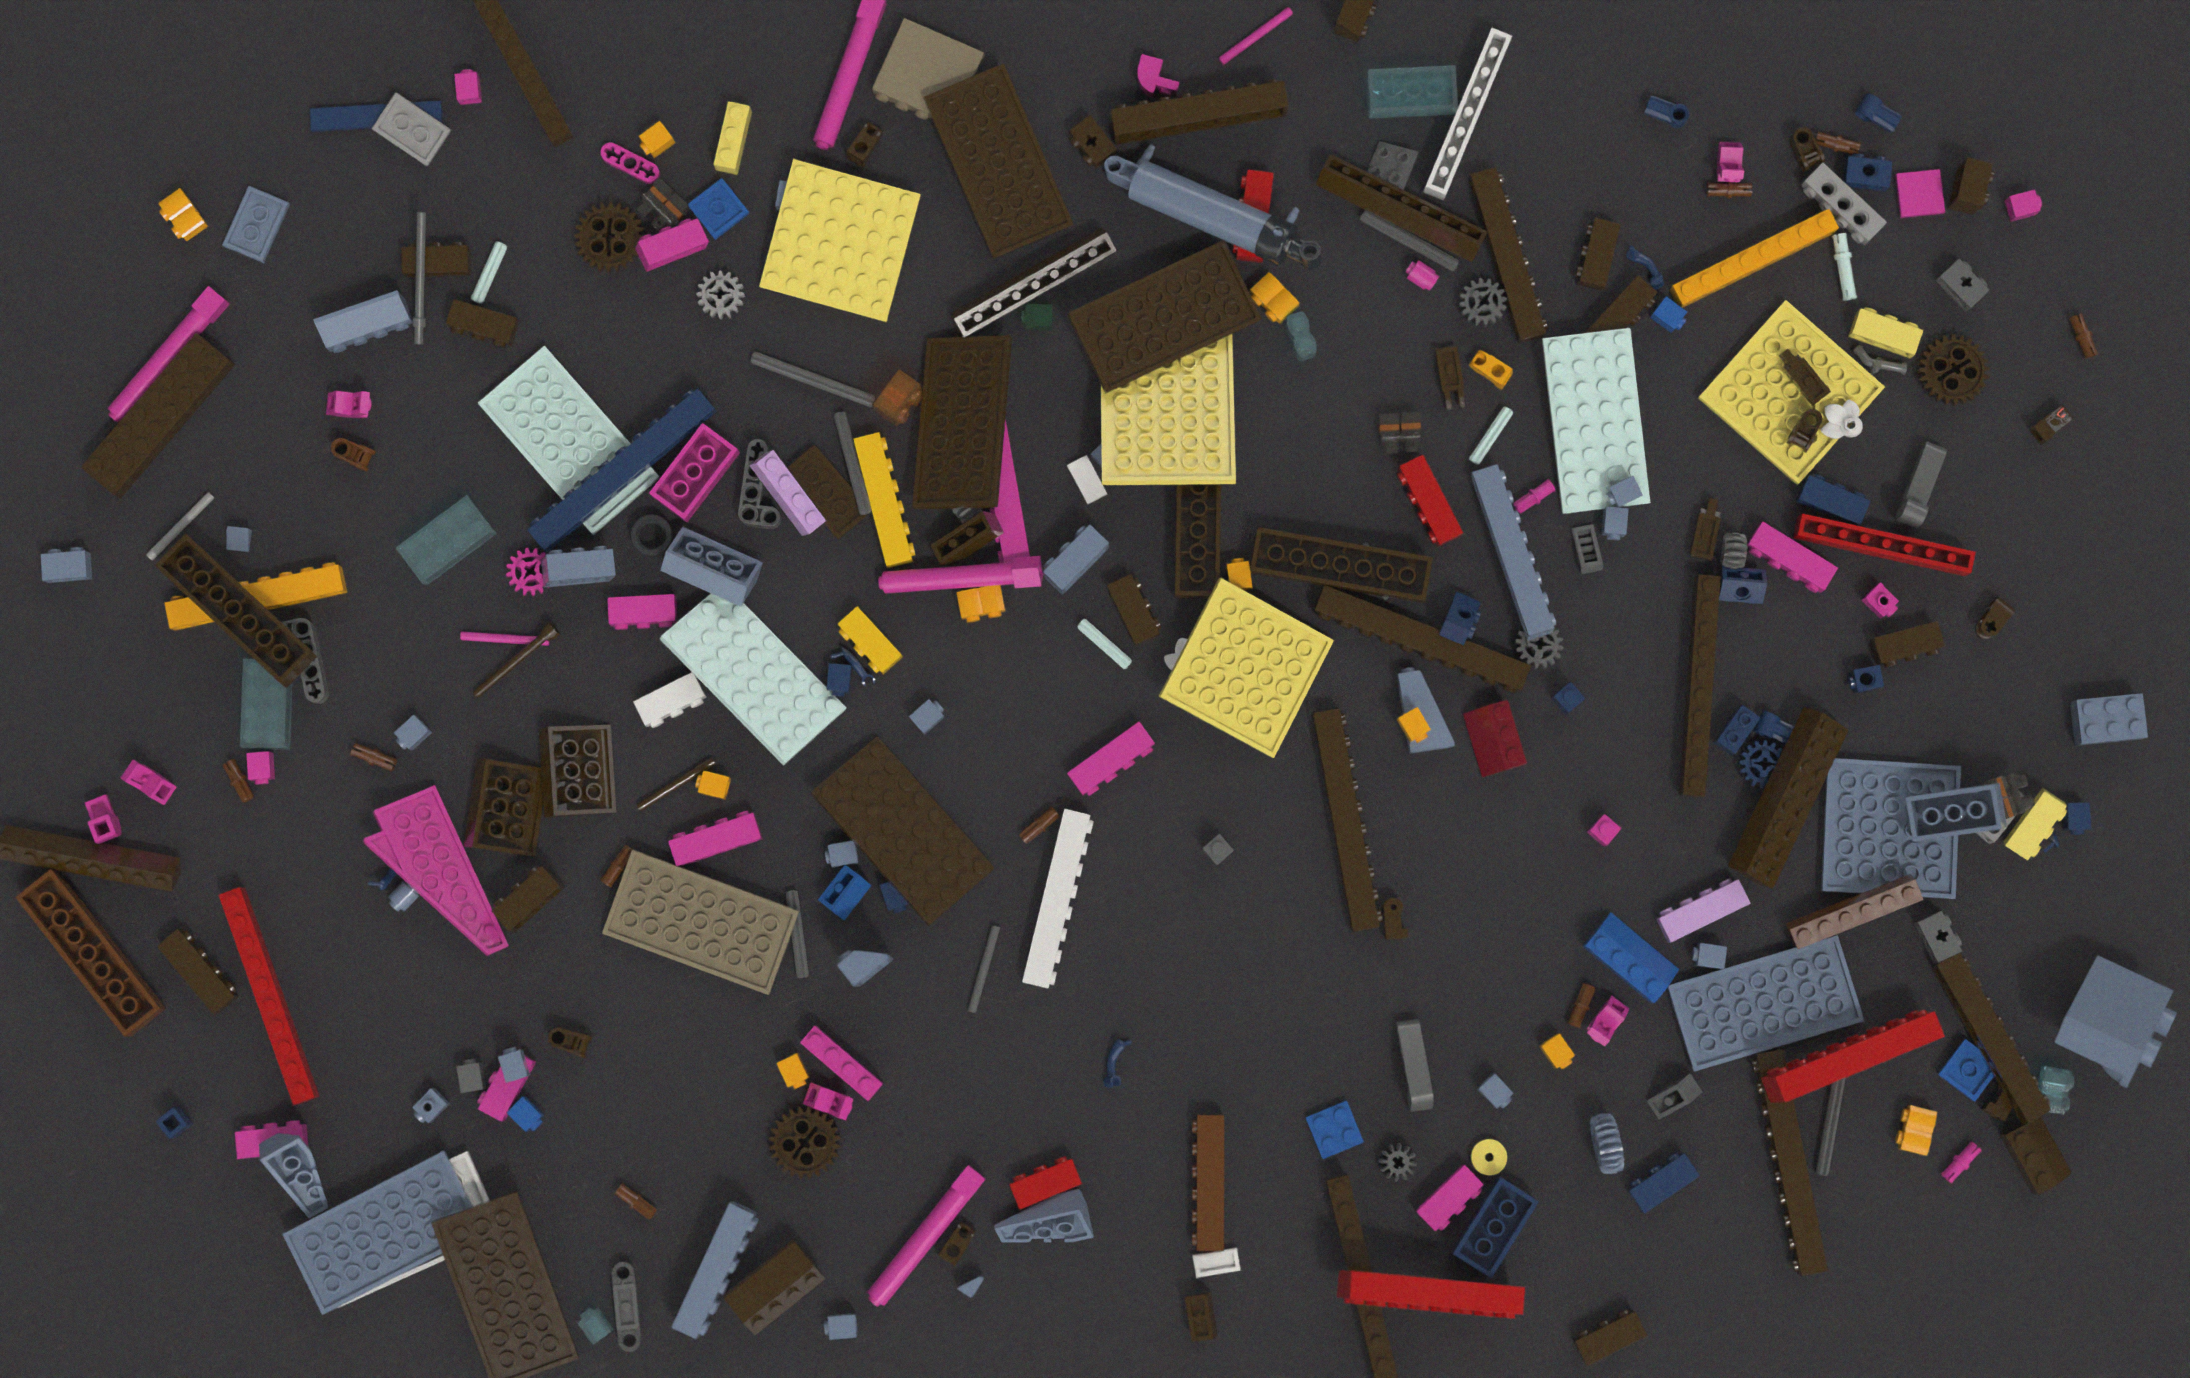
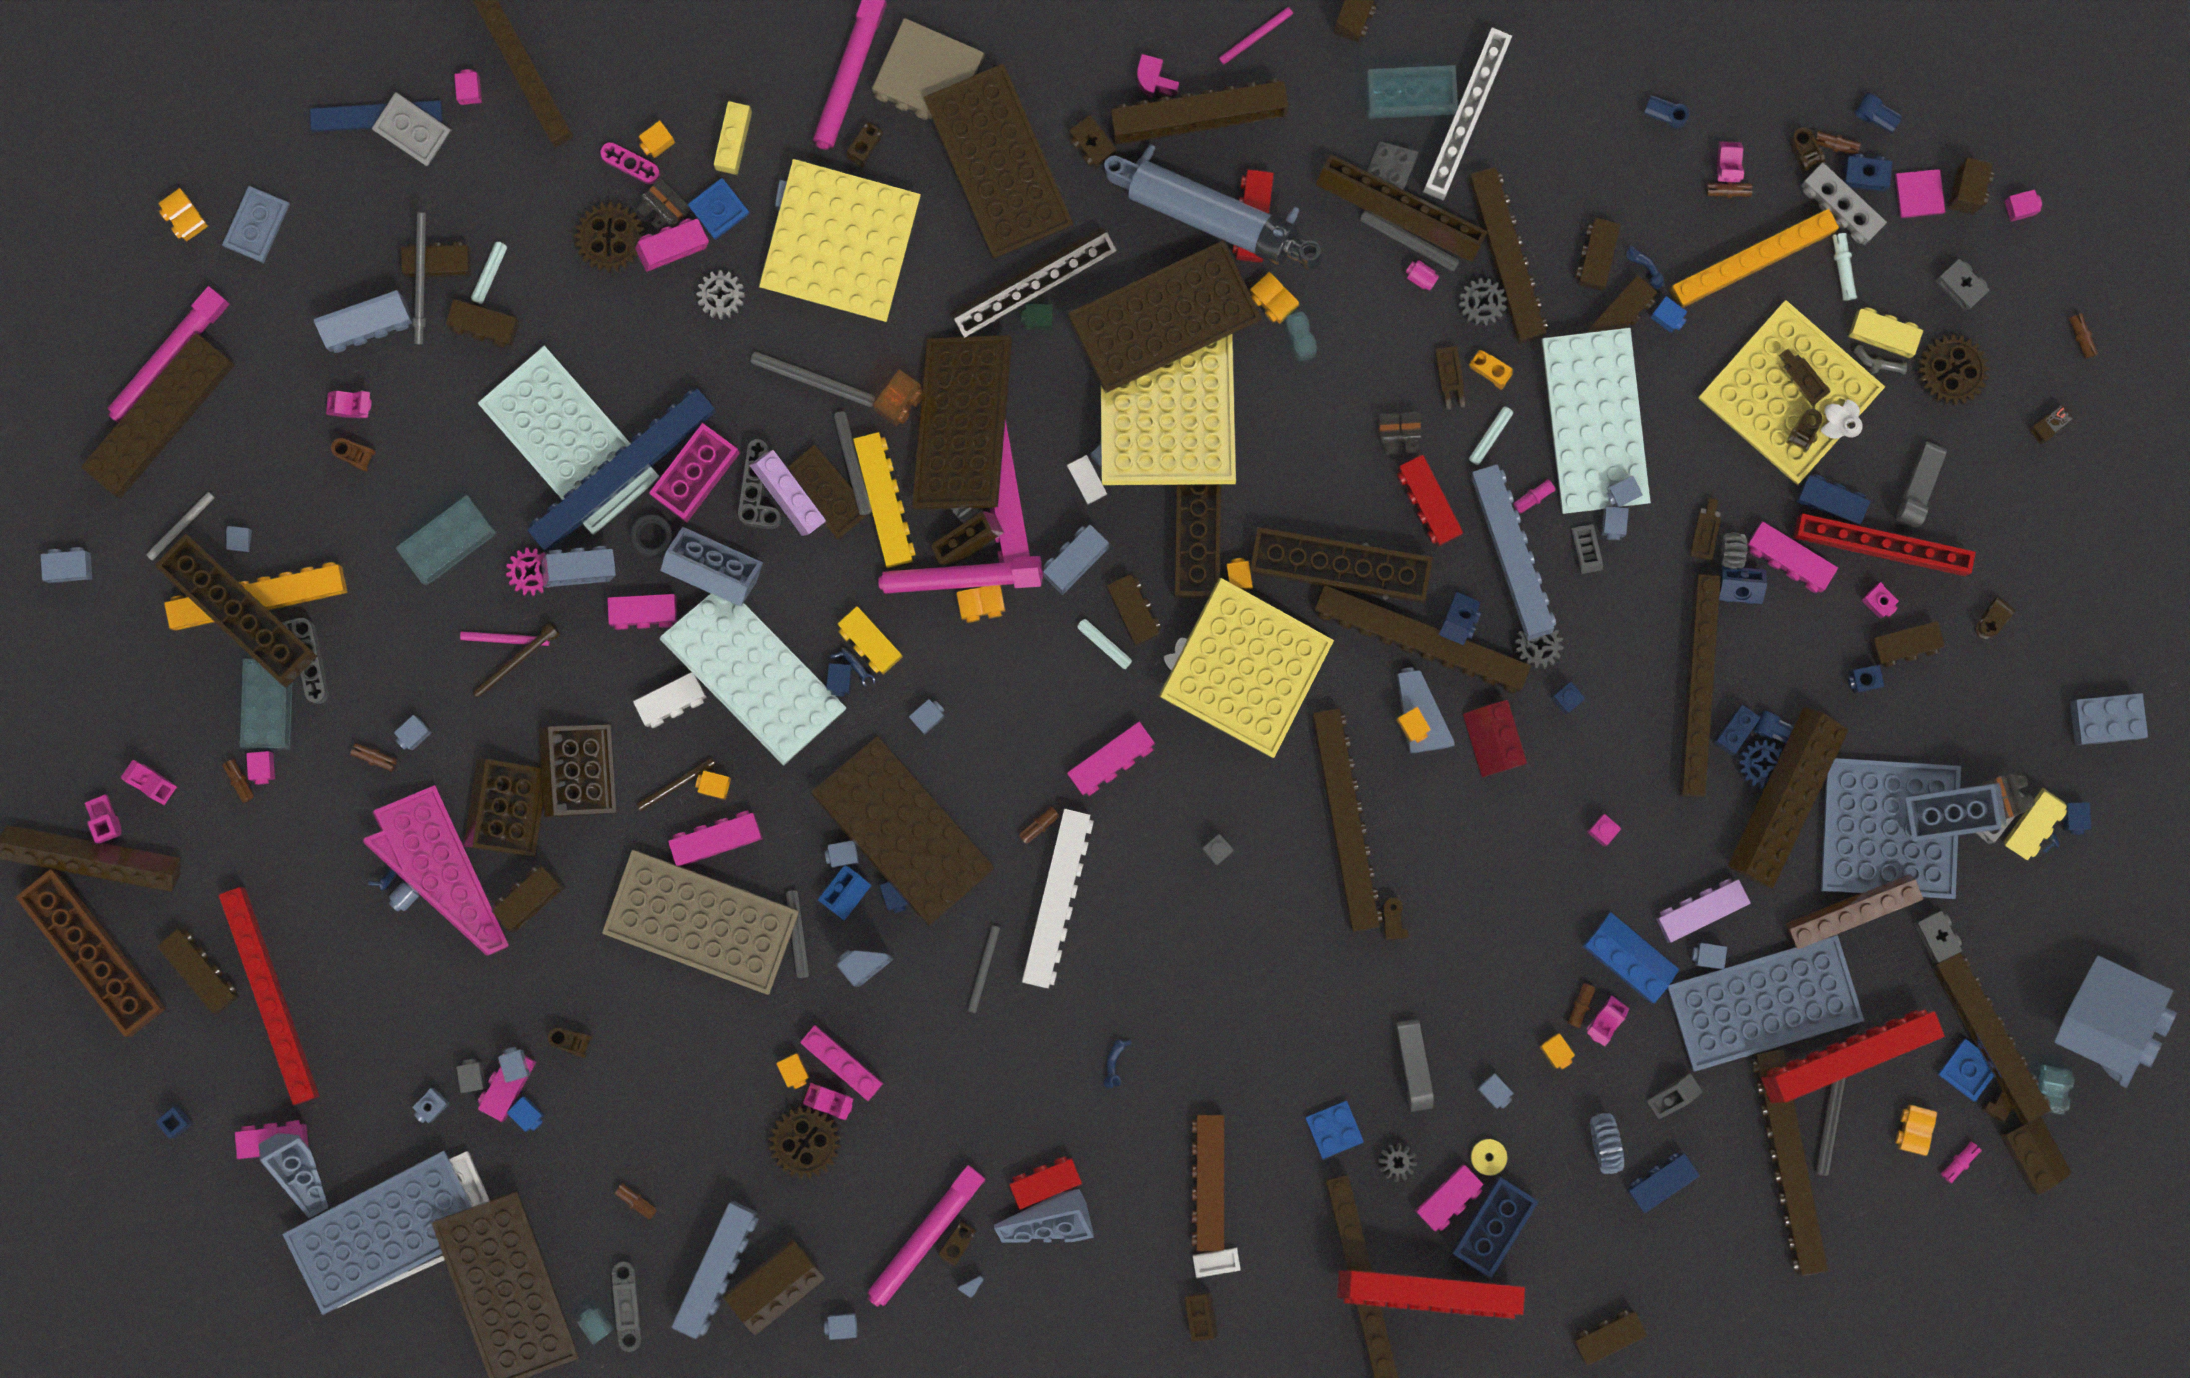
(617, 866): reddish brown axle -> none

